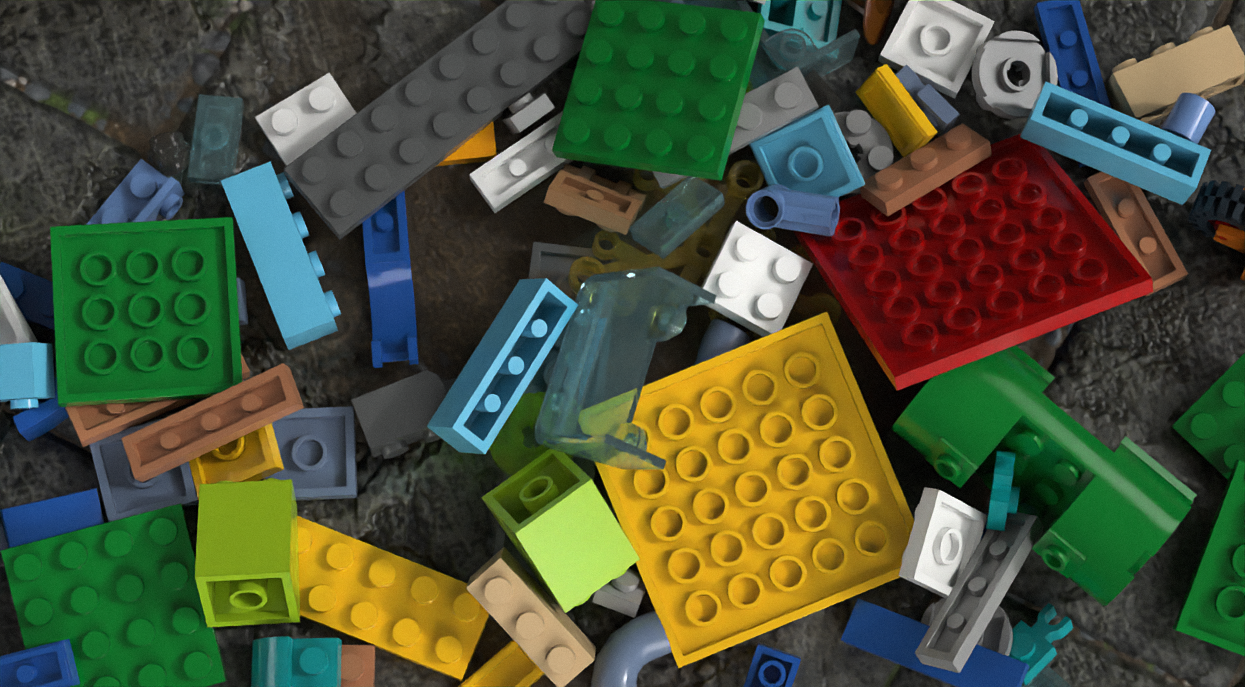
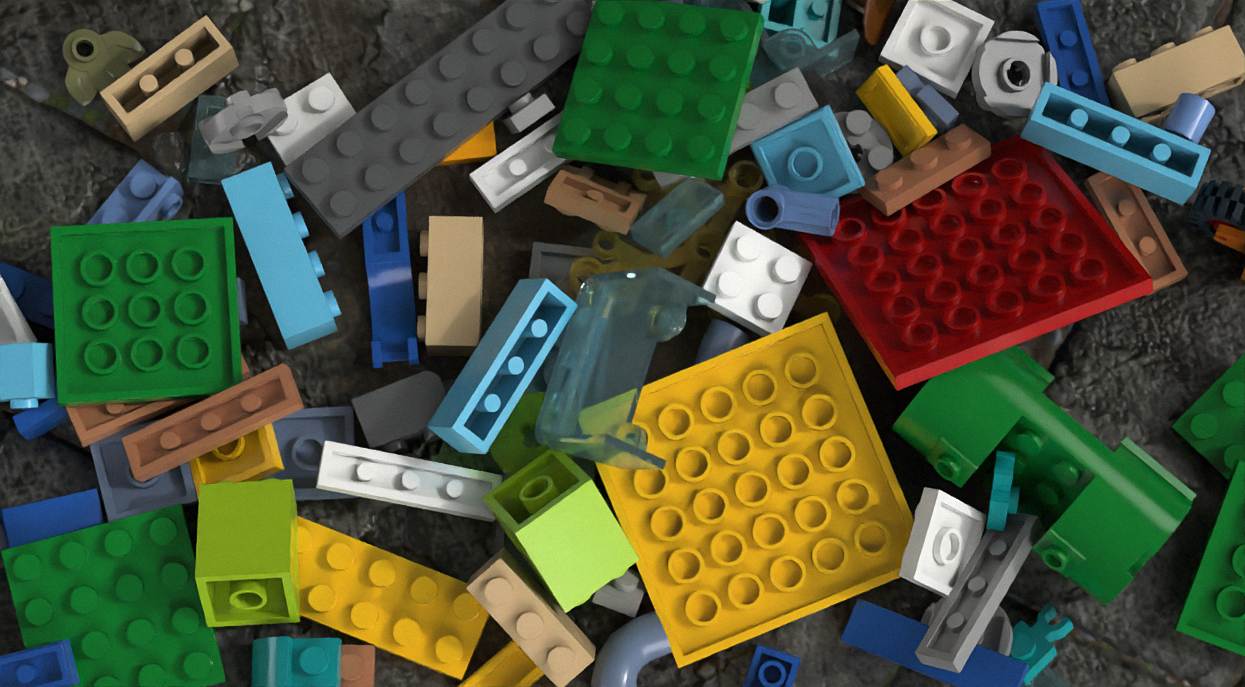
(104, 66): none -> olive plate
(170, 78): none -> tan brick
(243, 118): none -> light grey plate
(405, 480): none -> white plate
(452, 285): none -> tan brick

